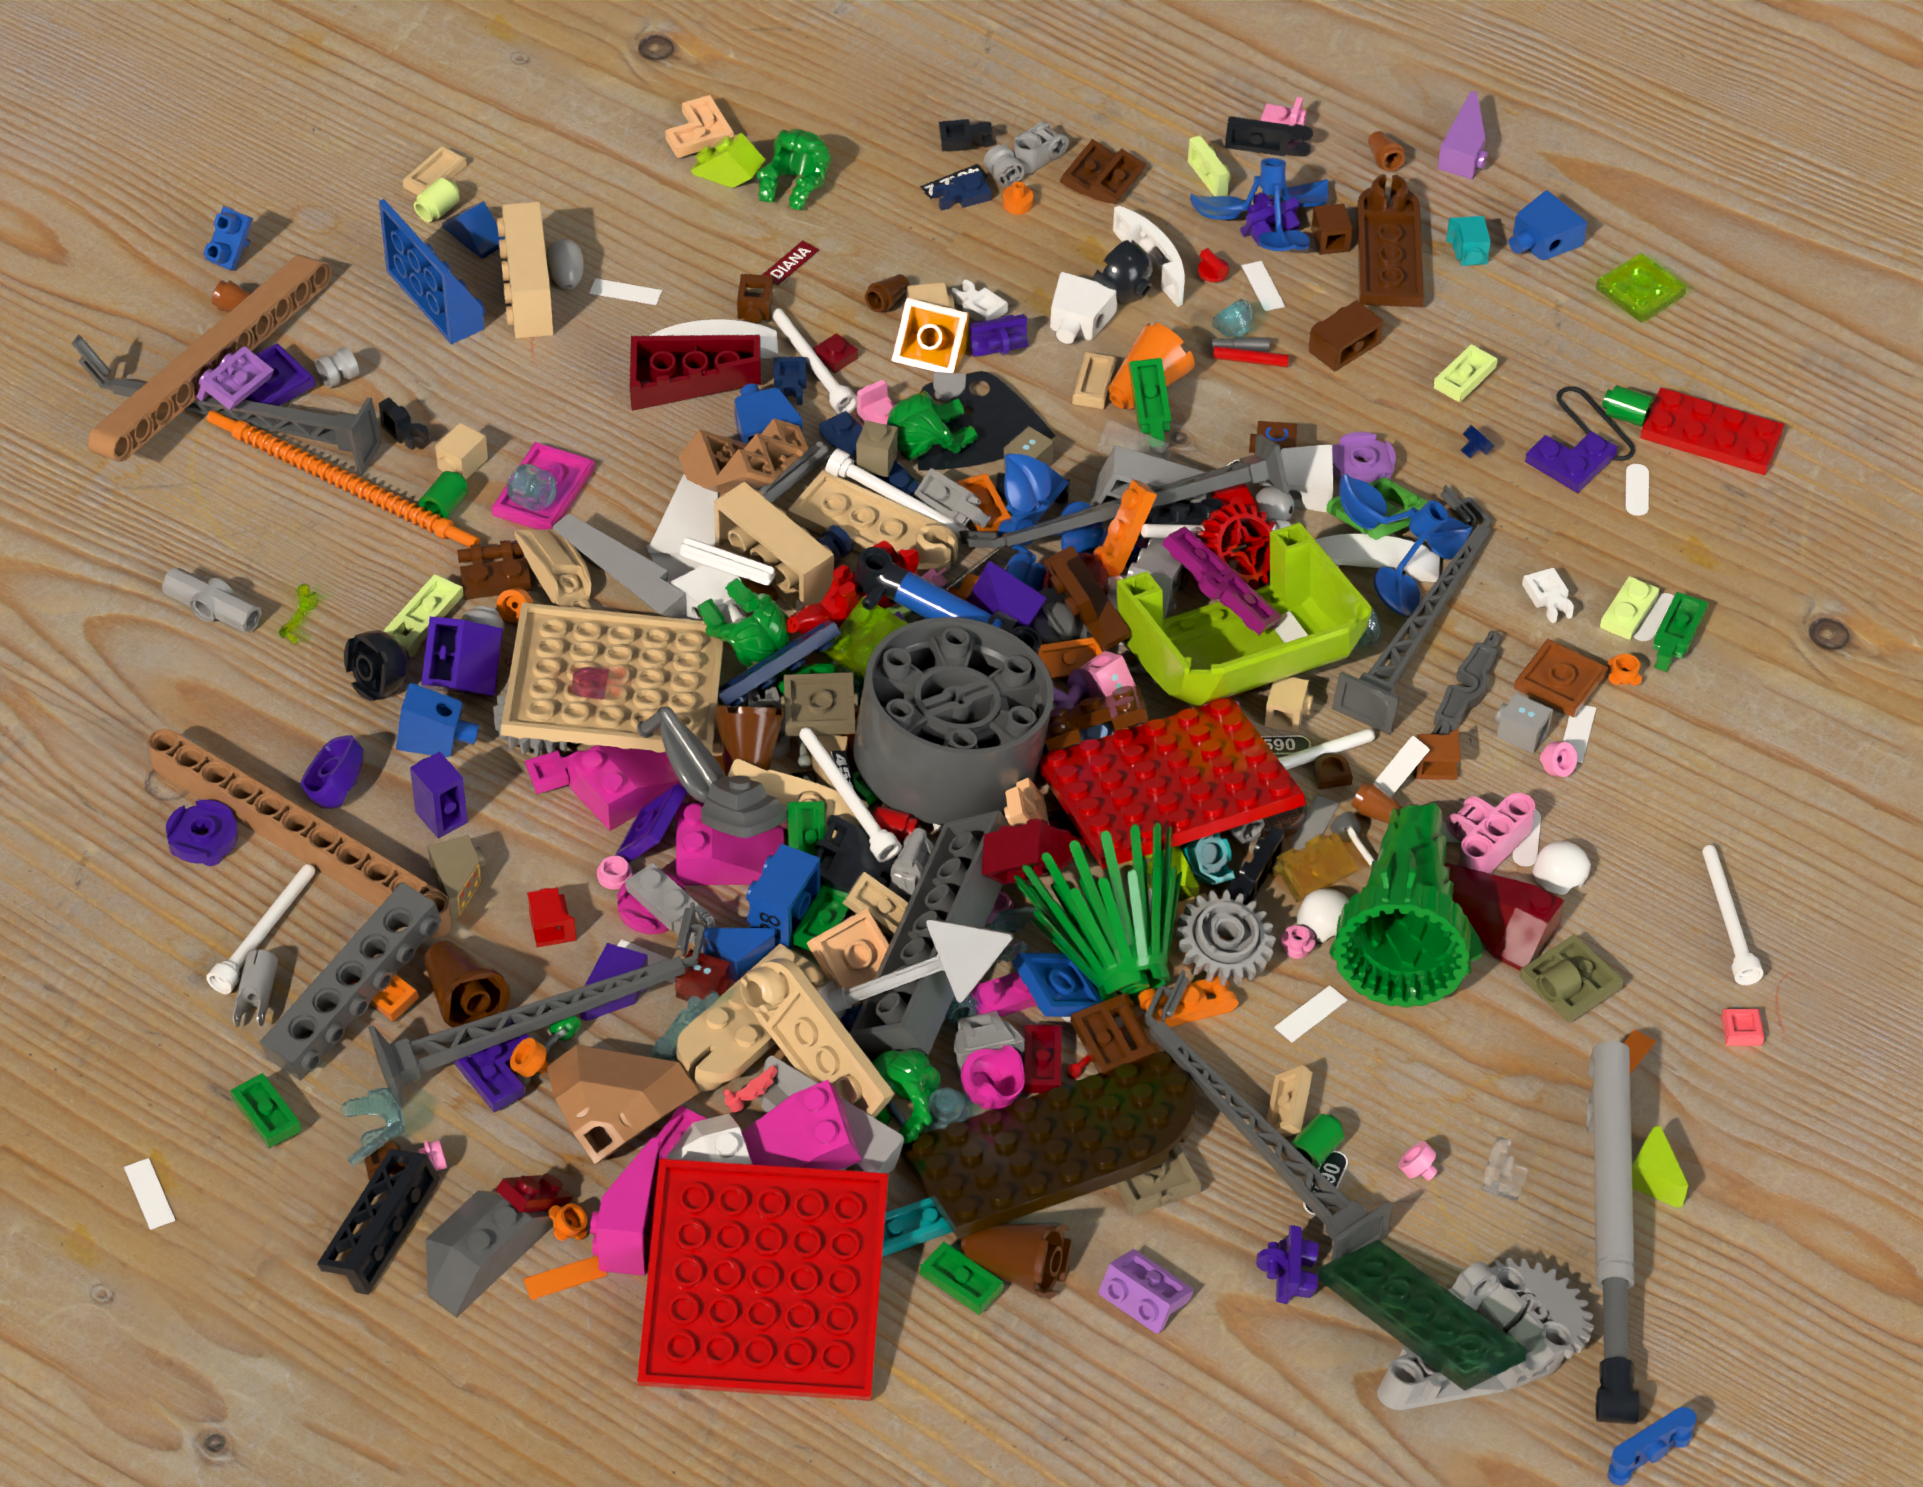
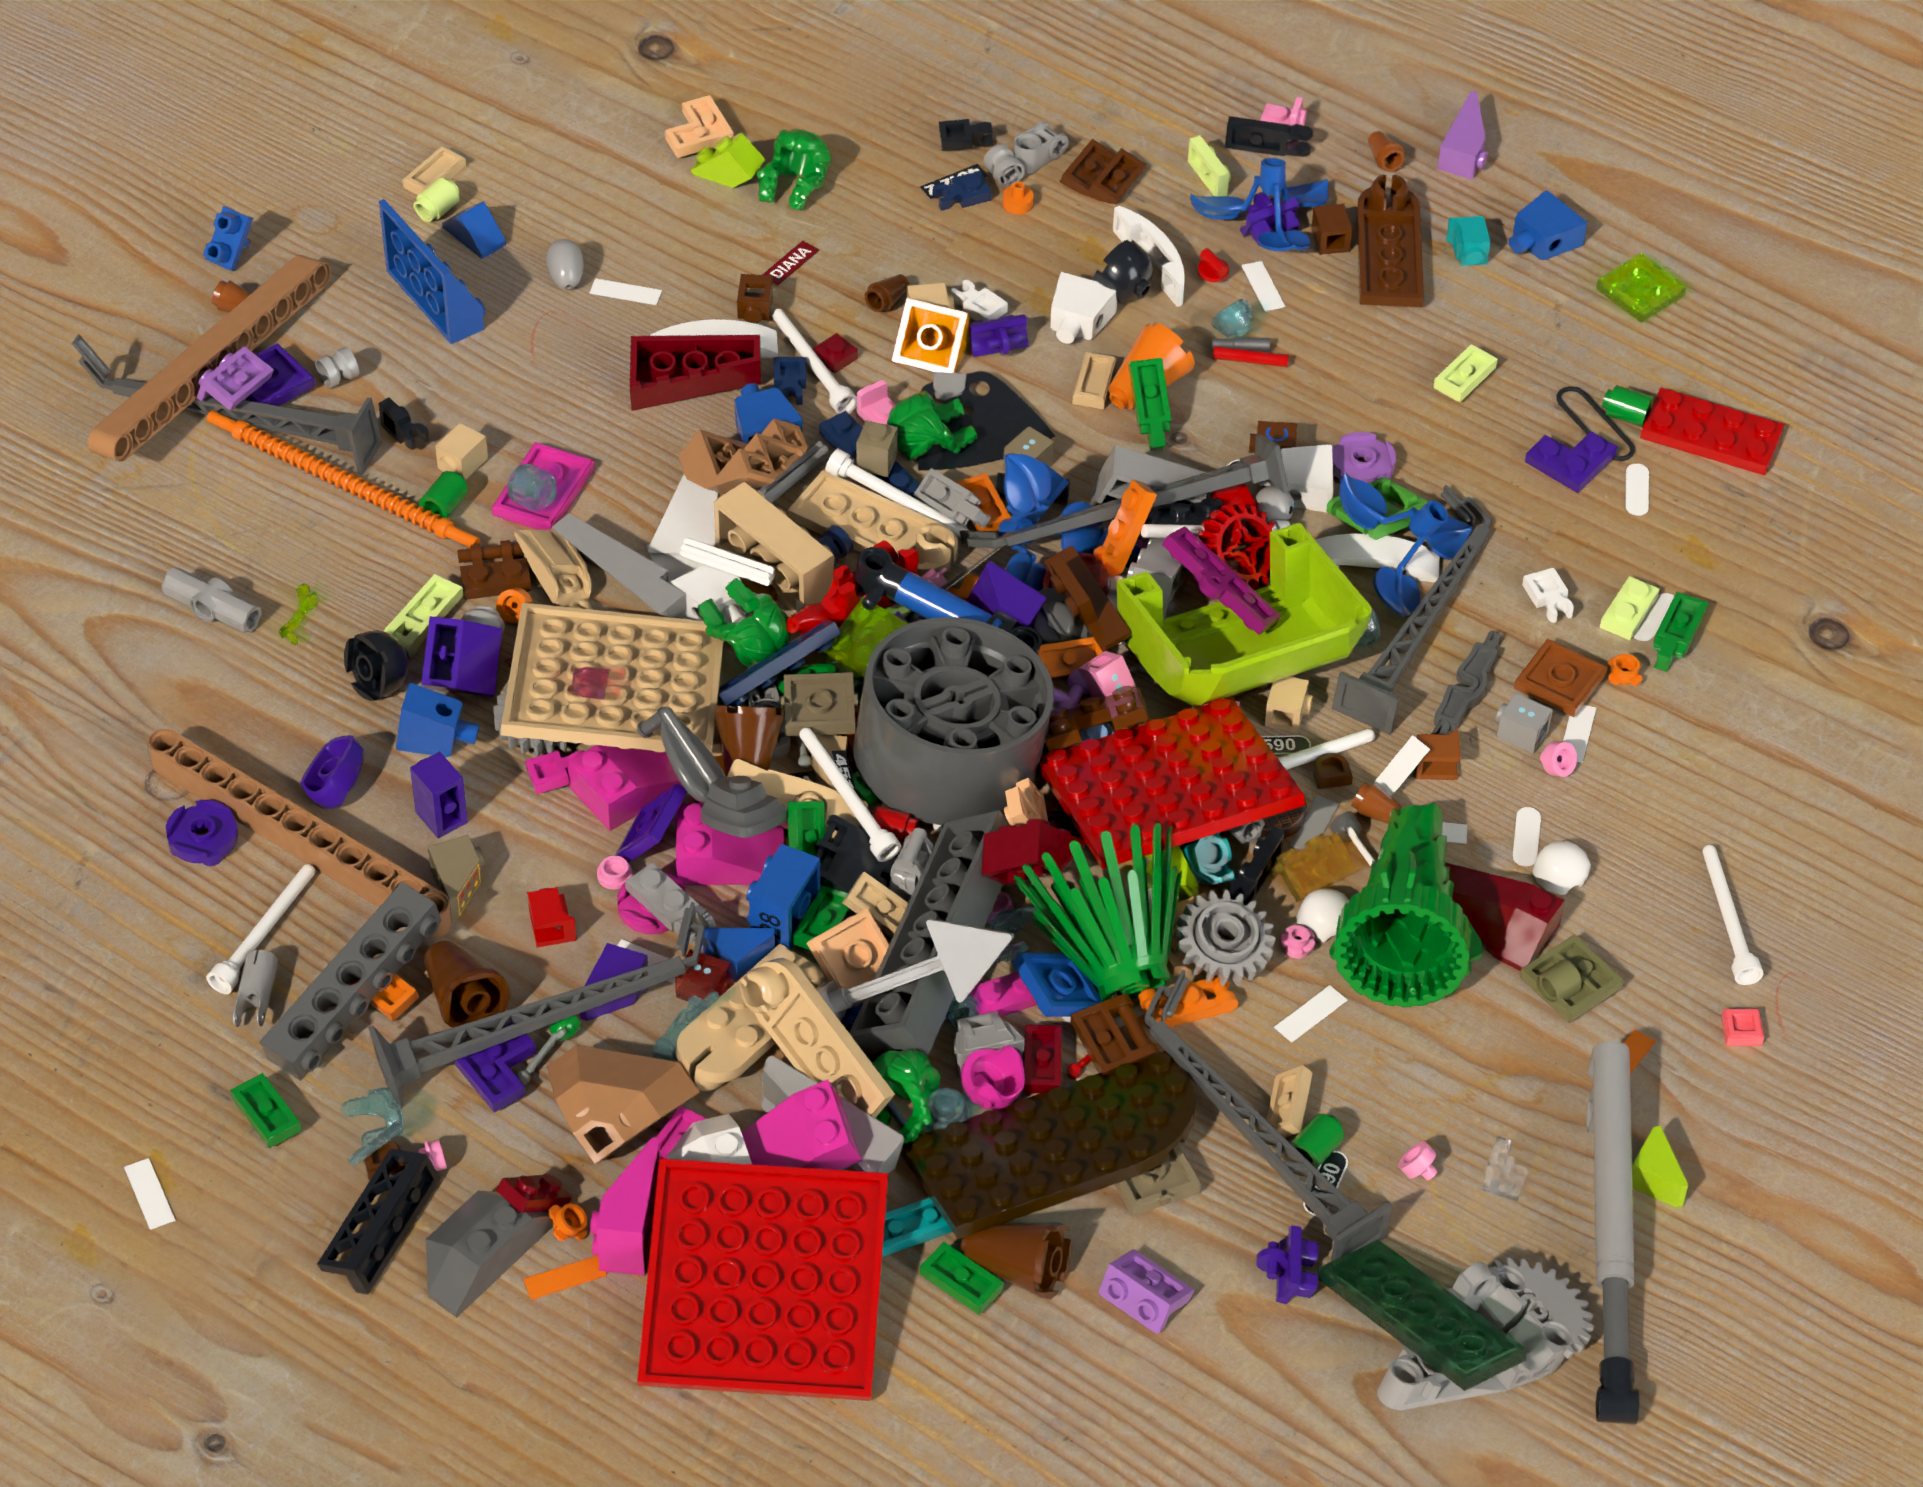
(525, 270): tan brick -> none
(529, 1058): orange tile -> none
(755, 1087): coral piece -> none
(1127, 437): clear plate -> none
(1289, 628): white sticker -> none
(1345, 335): reddish brown brick -> none
(1476, 442): clear blue tile -> none
(1489, 831): bright pink piece -> none
(1651, 1444): blue plate -> none

